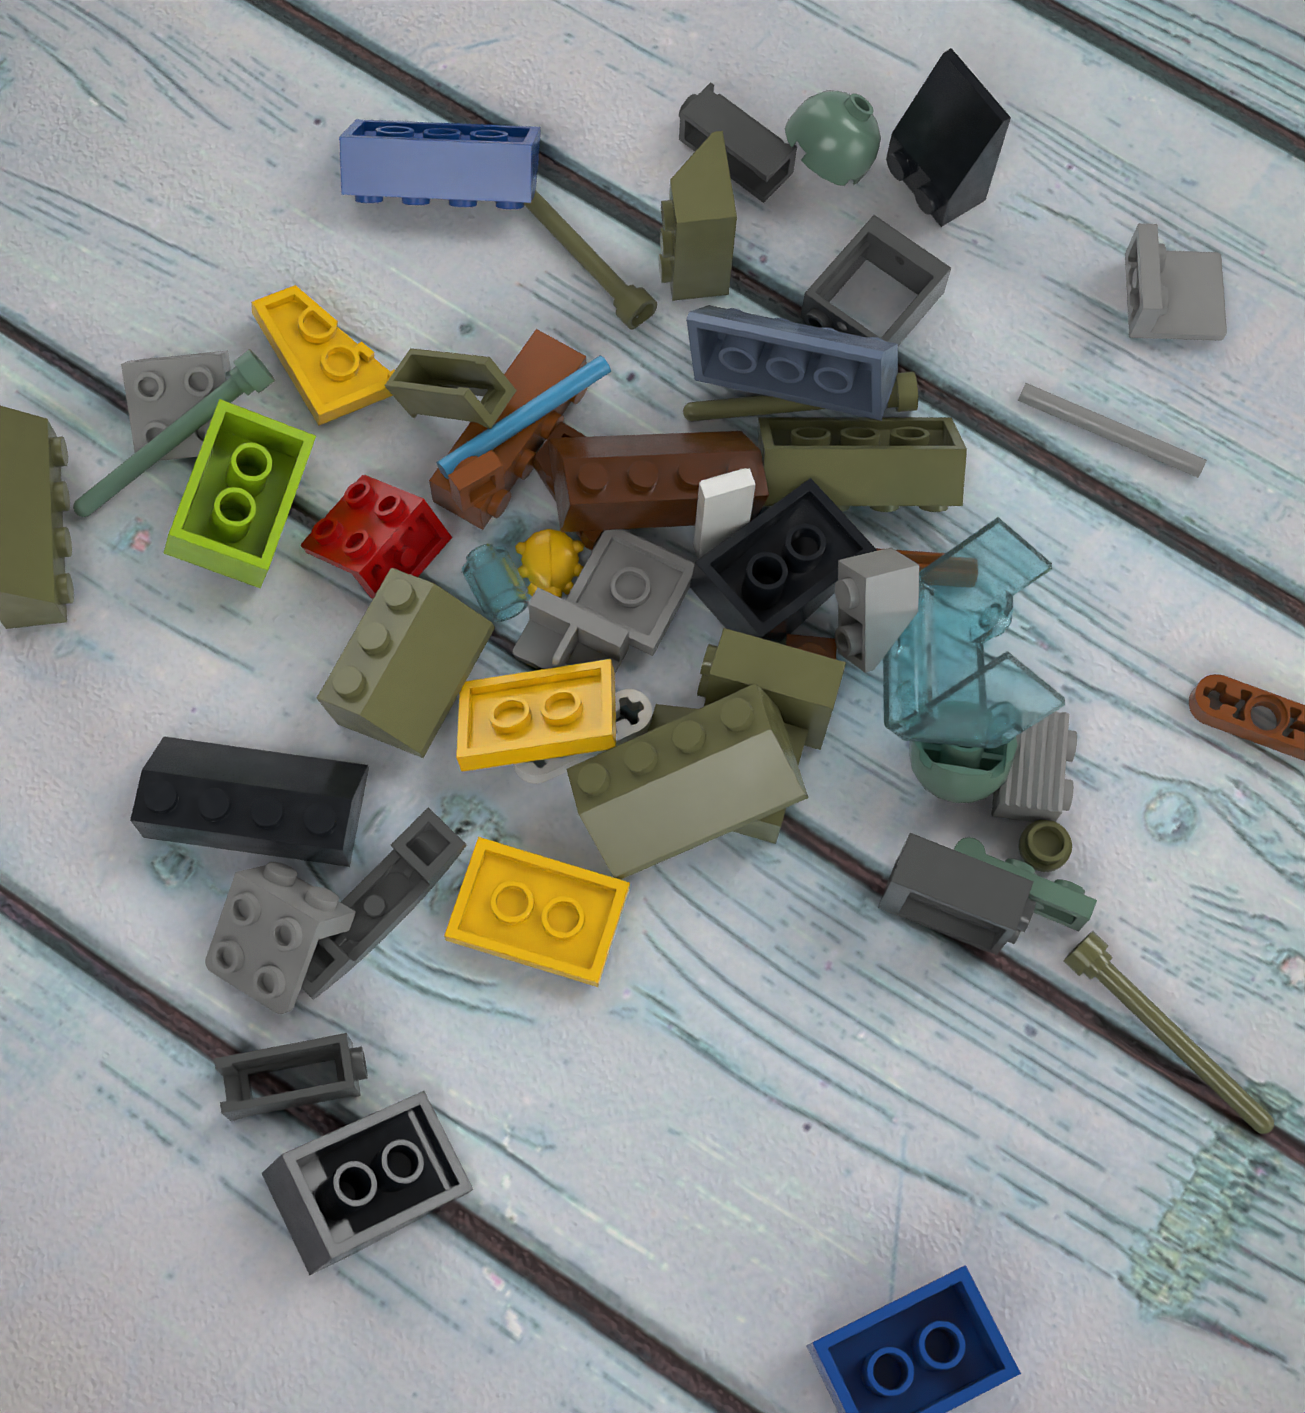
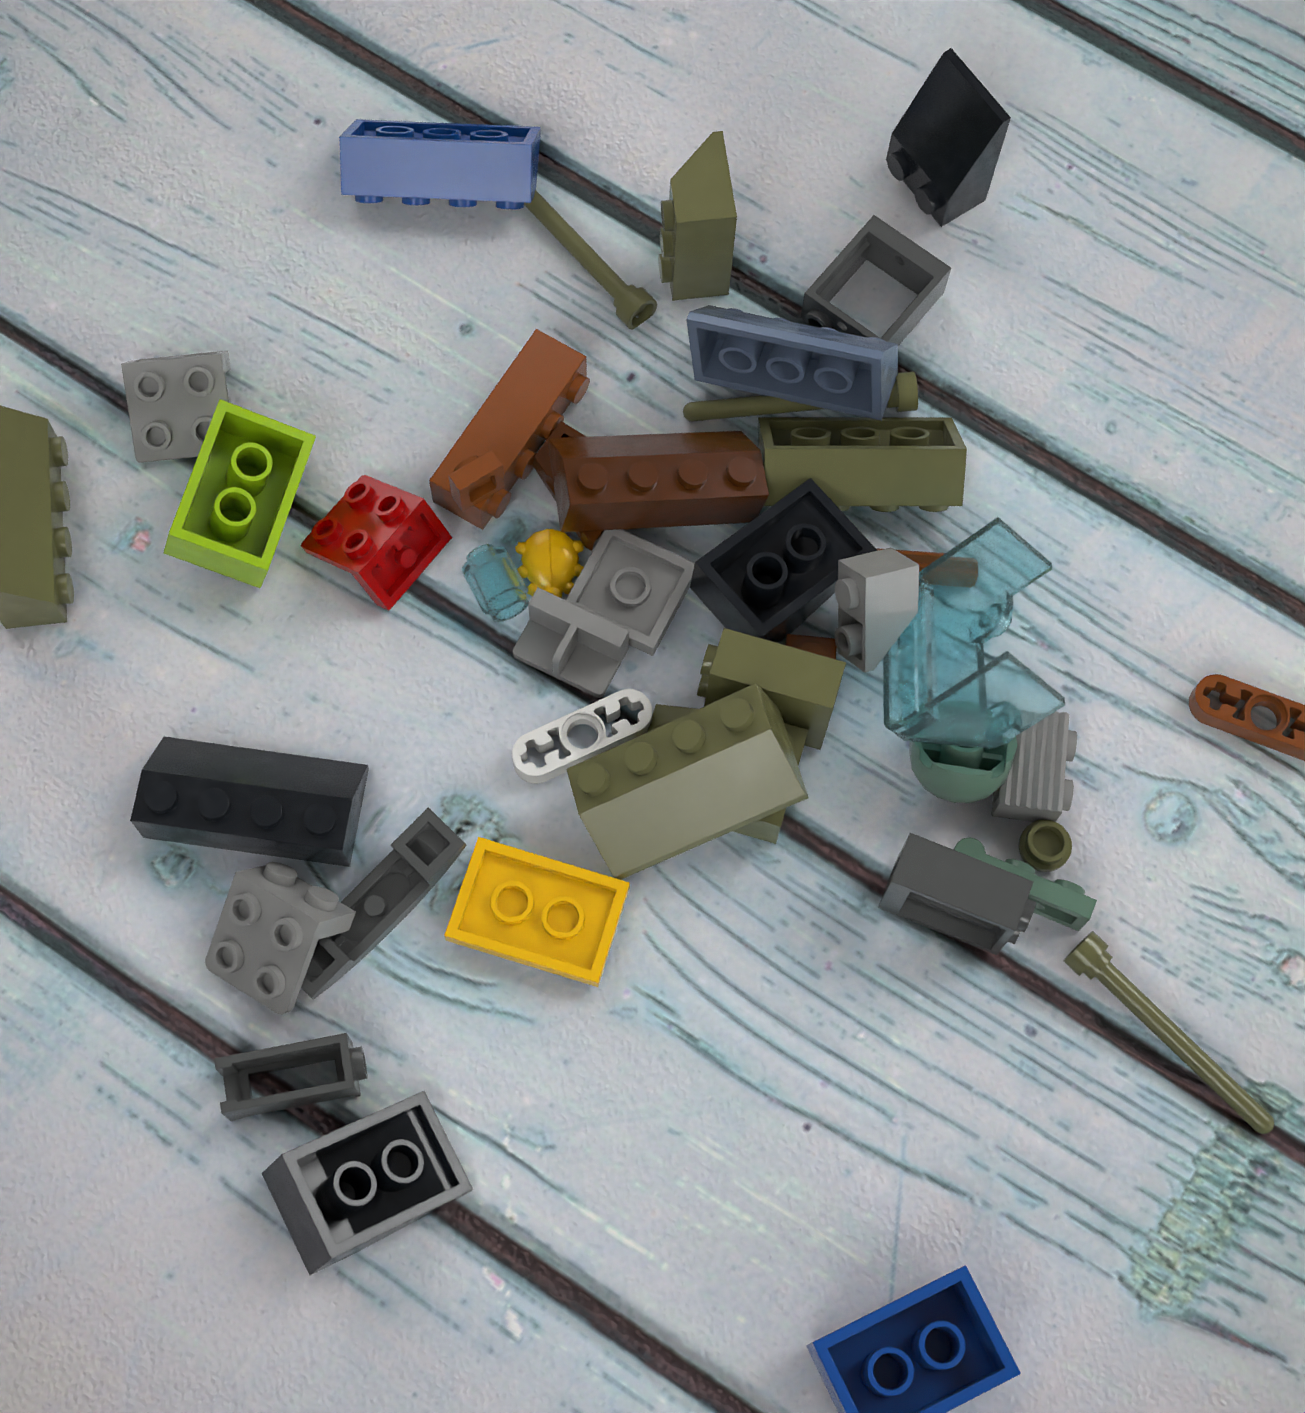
(245, 377): sand green piece -> none
(321, 359): yellow wing -> none
(405, 663): olive slope -> none
(447, 385): olive window -> none
(527, 414): dark azure bar -> none
(536, 715): yellow plate -> none
(722, 508): white tile -> none
(754, 154): dark grey window -> none
(836, 135): sand green cylinder -> none
(1112, 430): light grey bar -> none
(1173, 290): light grey bracket -> none

